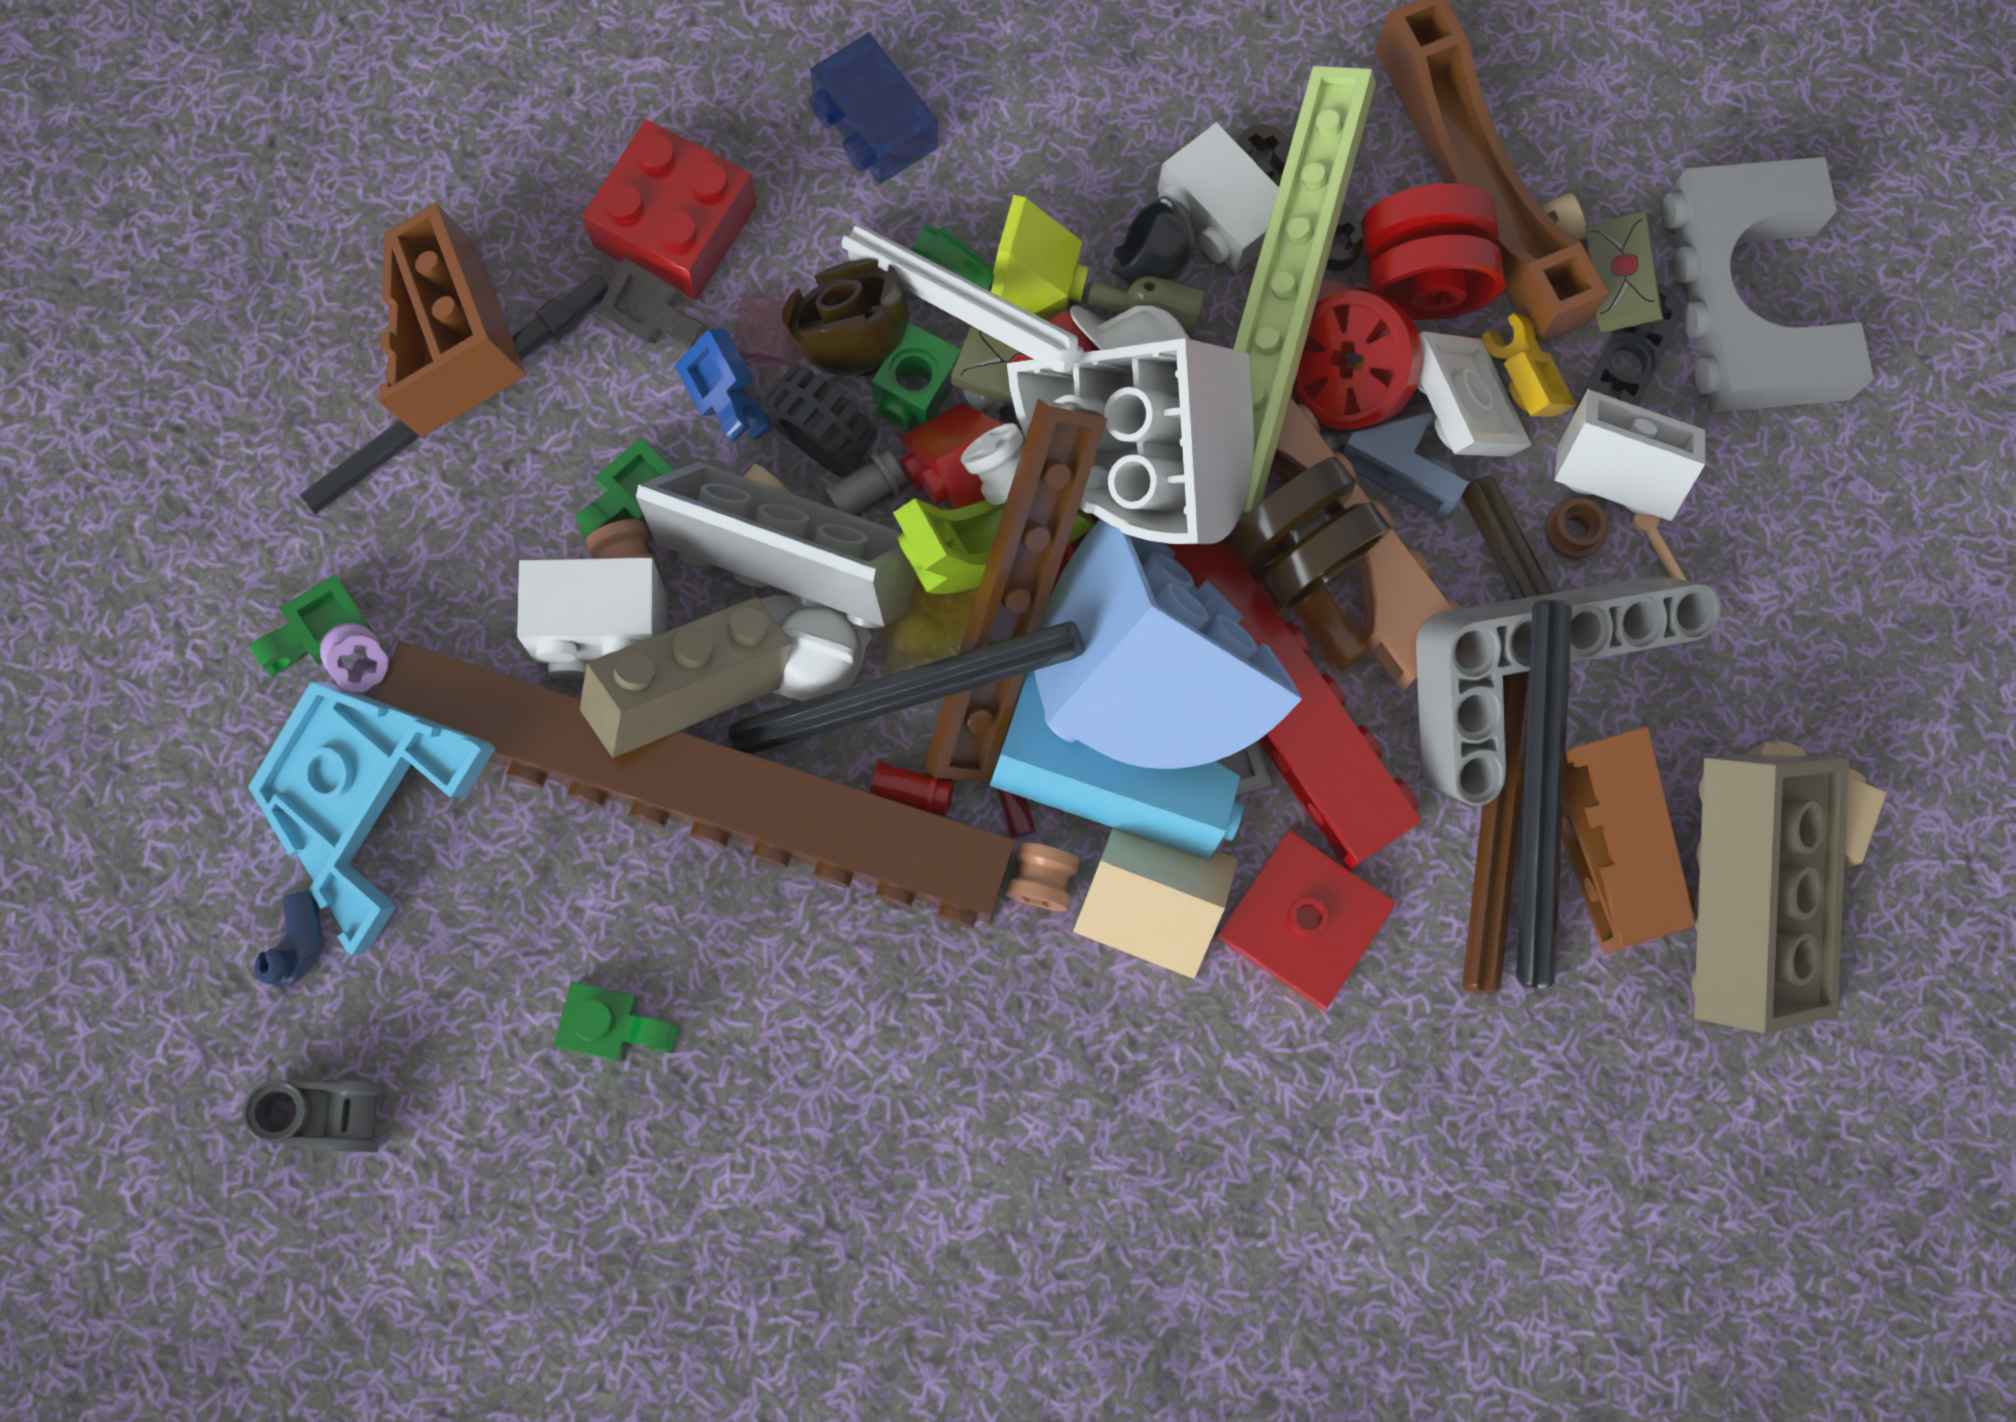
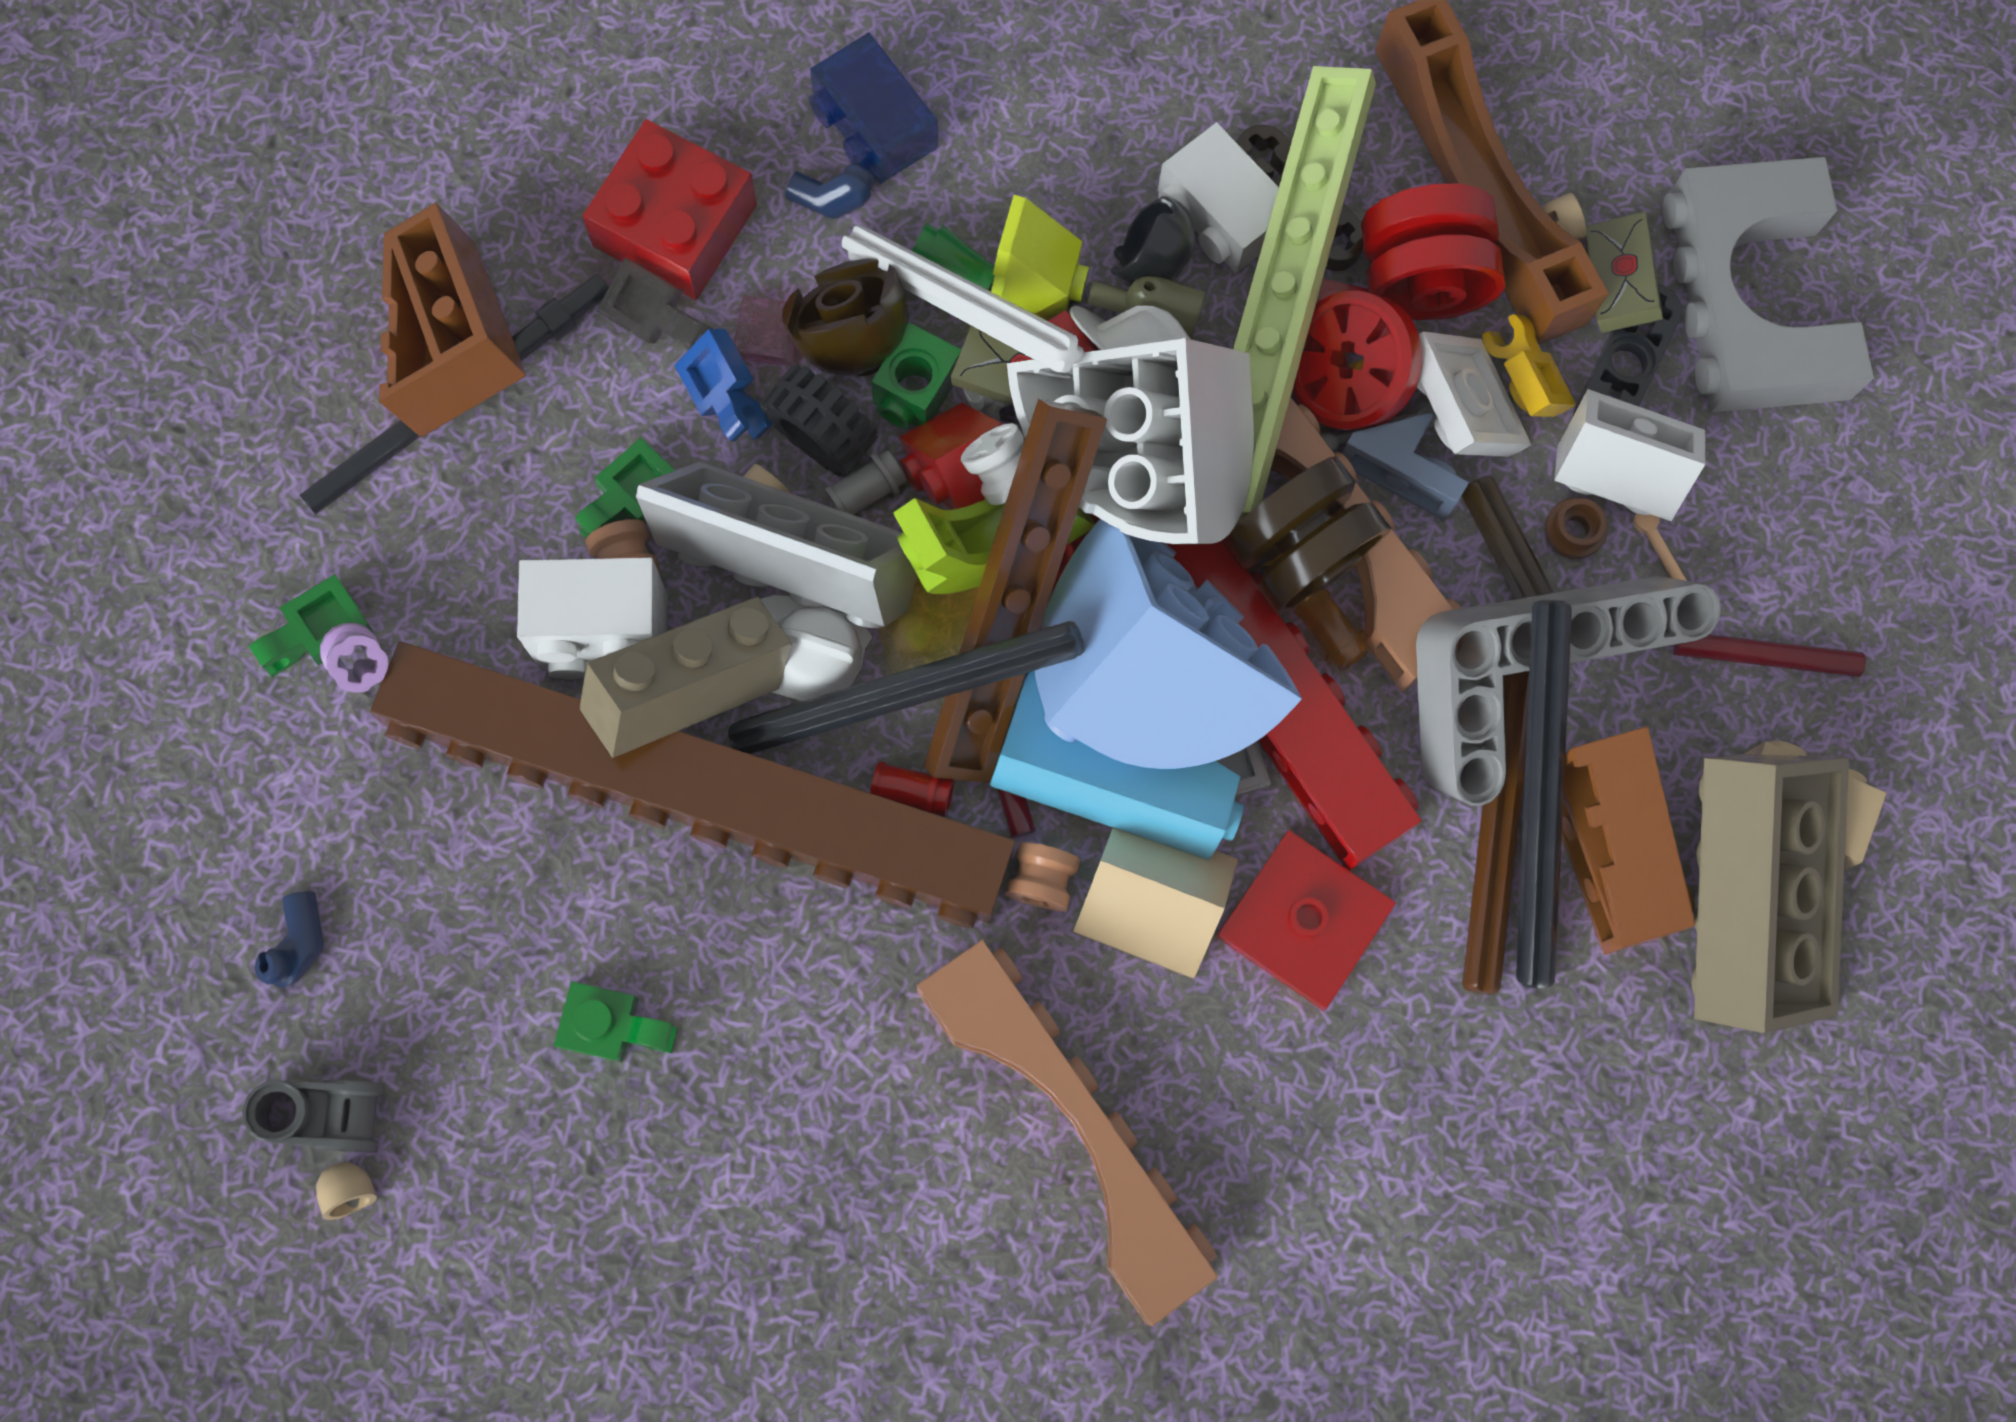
(334, 778): medium azure wing -> none
(341, 1184): none -> tan hinge
(835, 197): none -> dark blue arm
(1147, 1245): none -> nougat arch
(1774, 655): none -> dark red bar

